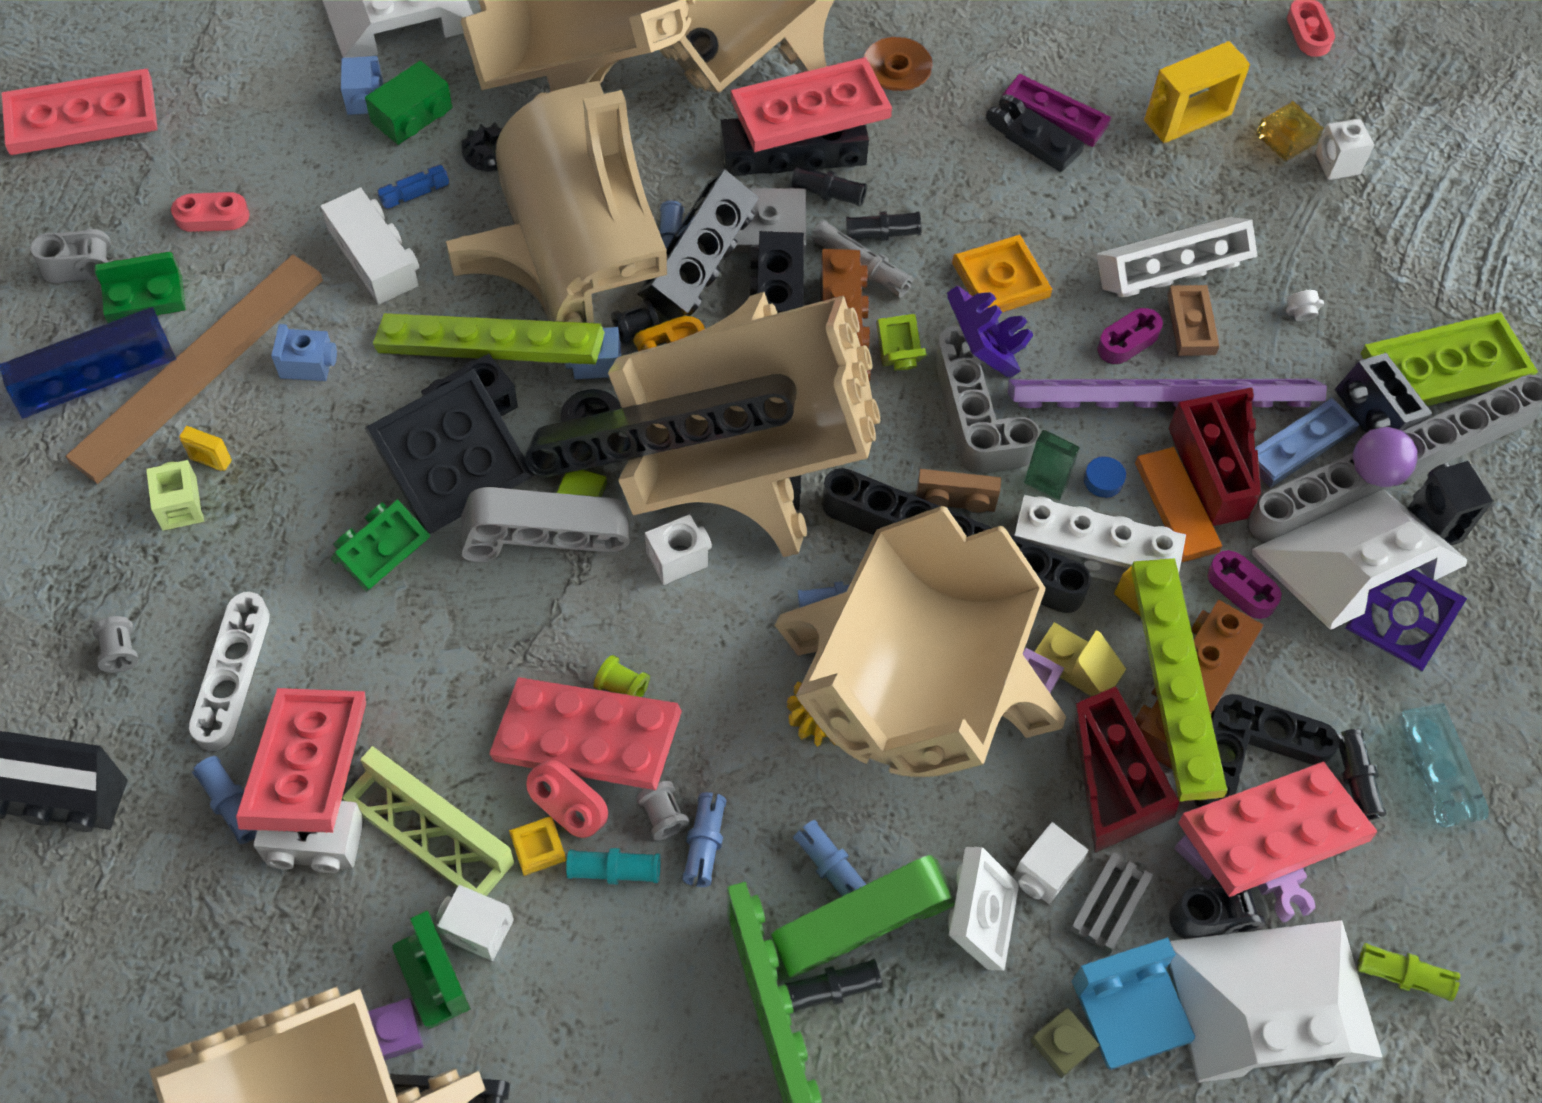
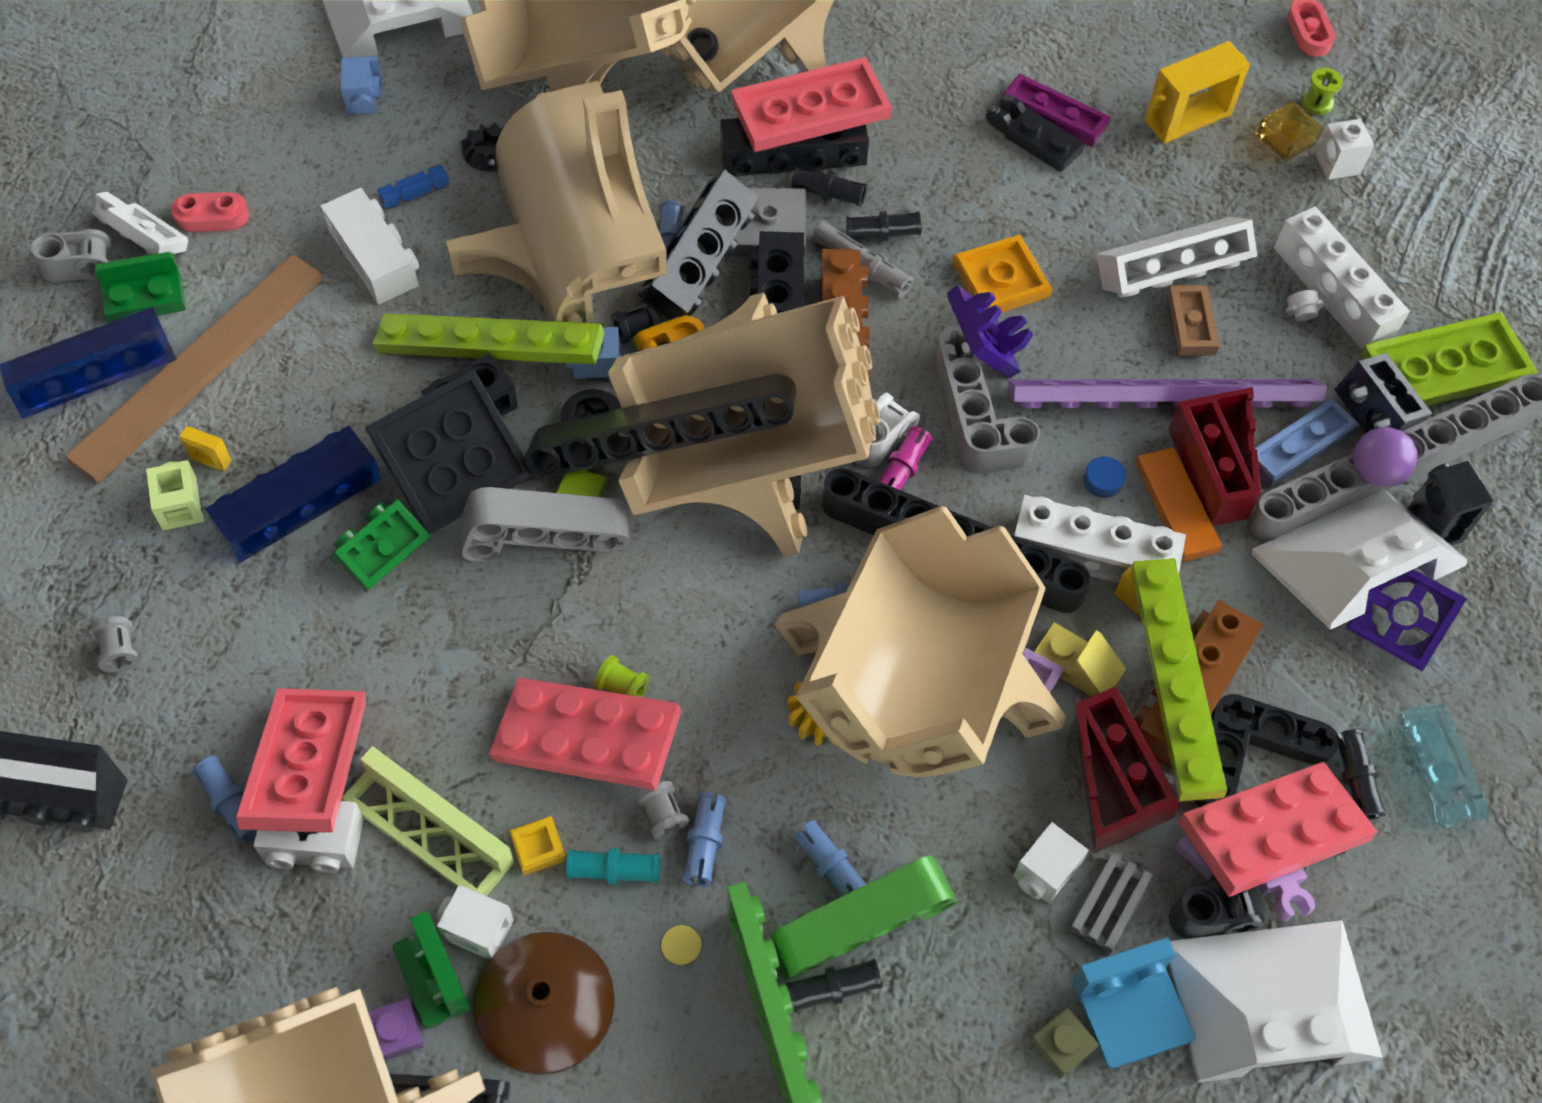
(78, 111): coral plate -> none
(138, 225): none -> white hinge
(225, 669): white beam -> none
(293, 493): none -> clear blue brick
(303, 354): medium blue brick -> none
(409, 102): green brick -> none
(550, 1032): none -> reddish brown dish
(566, 797): coral plate -> none
(672, 563): white brick -> none
(681, 945): none -> light yellow sticker
(891, 430): none -> white piece
(899, 63): dark orange dish -> none
(899, 342): lime bracket -> none
(903, 462): none -> dark pink pin
(959, 490): medium nougat plate -> none
(983, 908): white plate -> none
(1051, 464): clear green tile -> none
(1133, 341): magenta beam -> none
(1244, 584): magenta beam -> none
(1324, 92): none -> lime bush
(1341, 278): none -> white brick
(1408, 972): lime pin -> none

